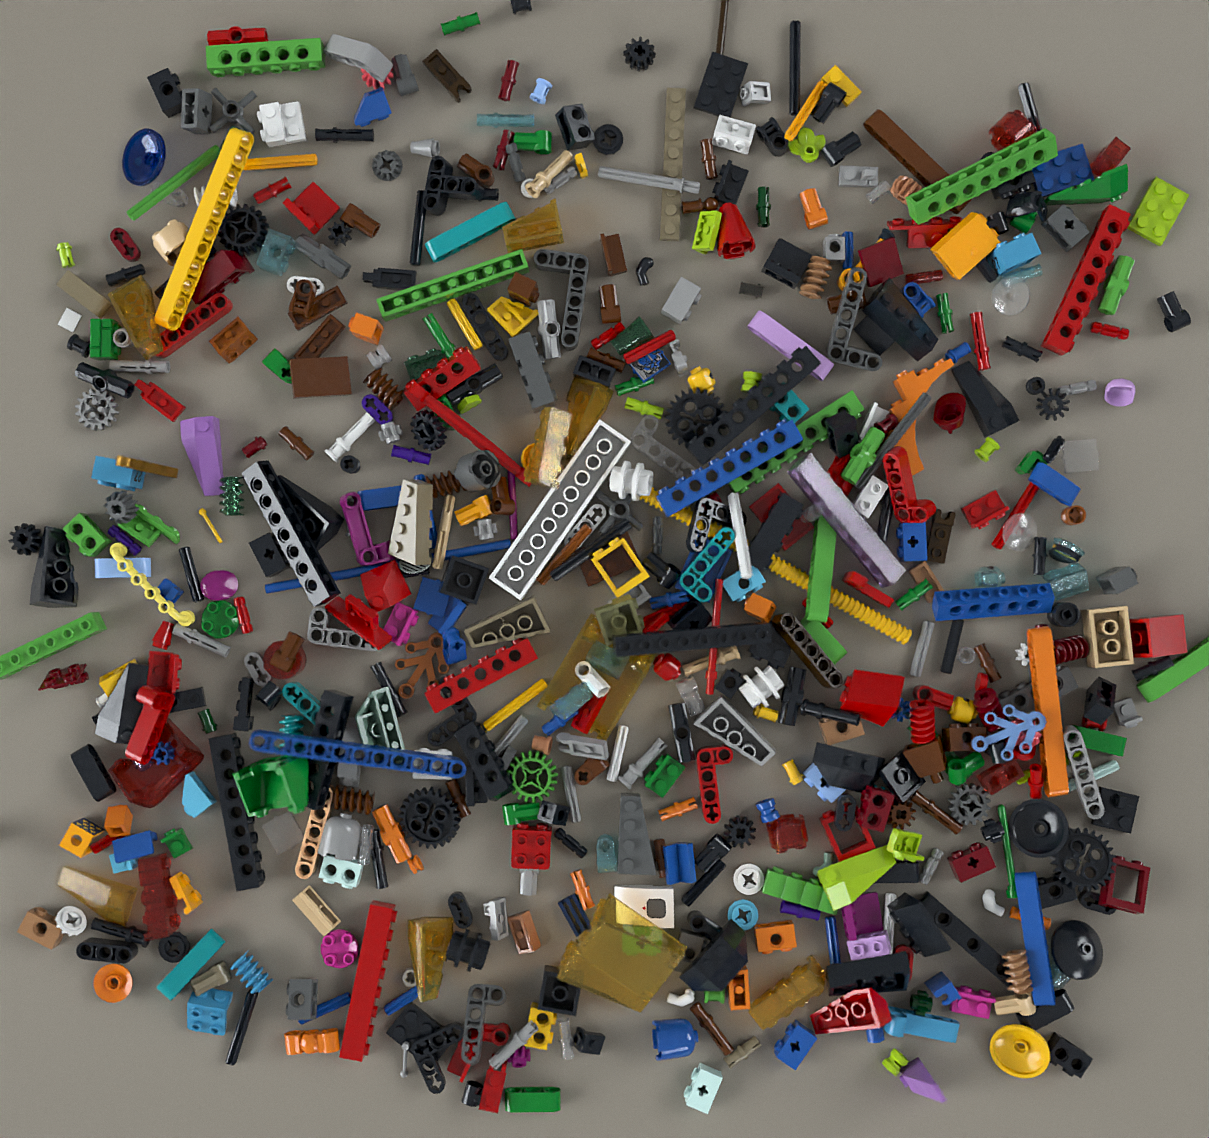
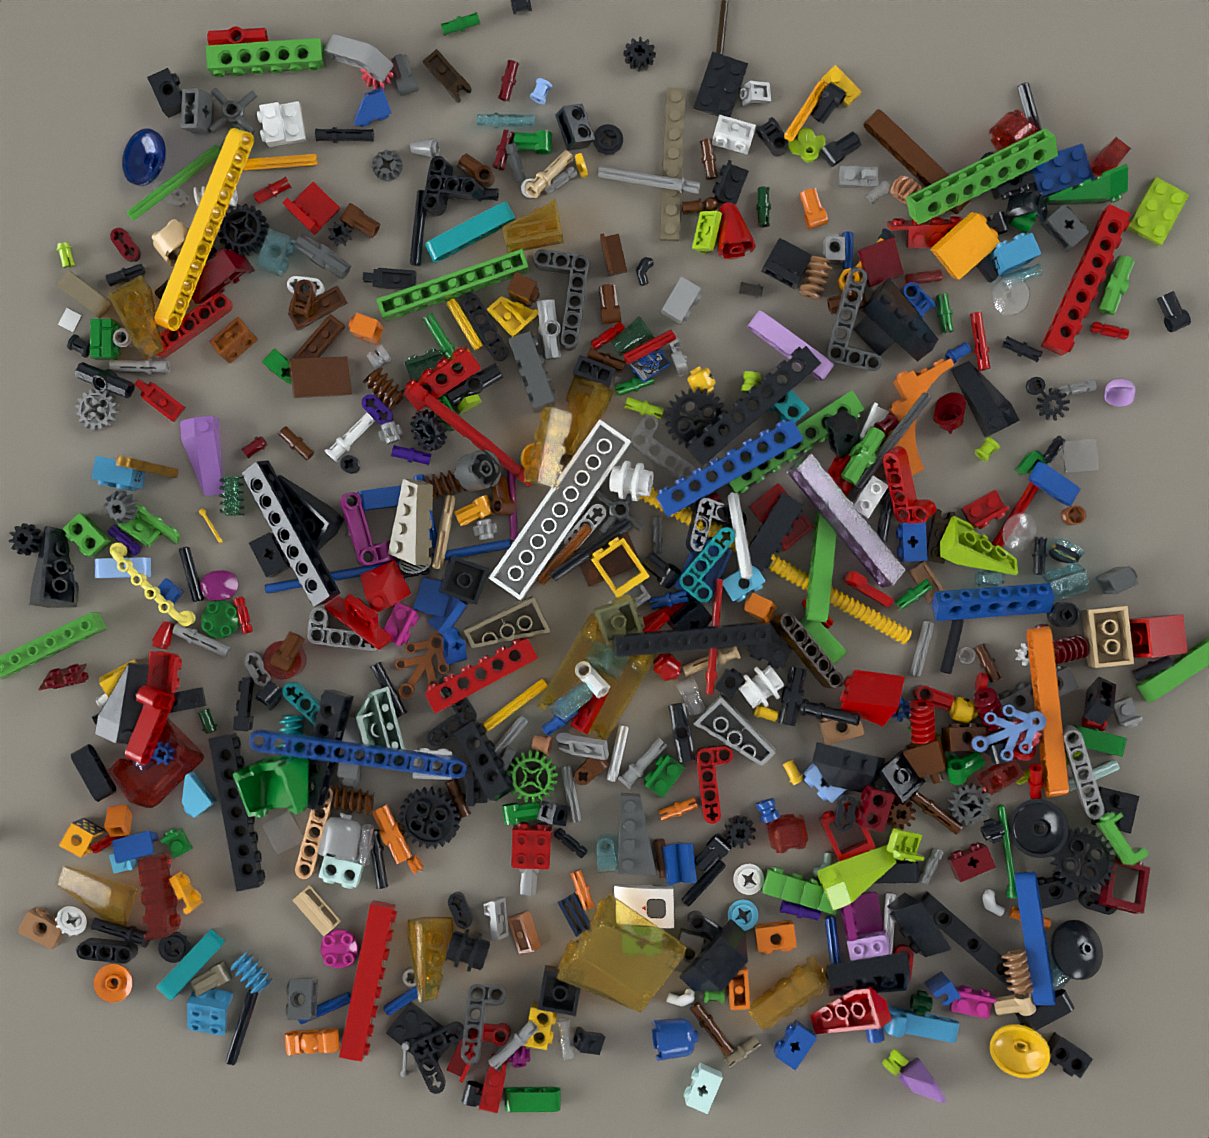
(795, 49): black axle -> none
(811, 513): clear pin -> none
(968, 548): none -> lime wedge
(1116, 840): none -> bright green panel

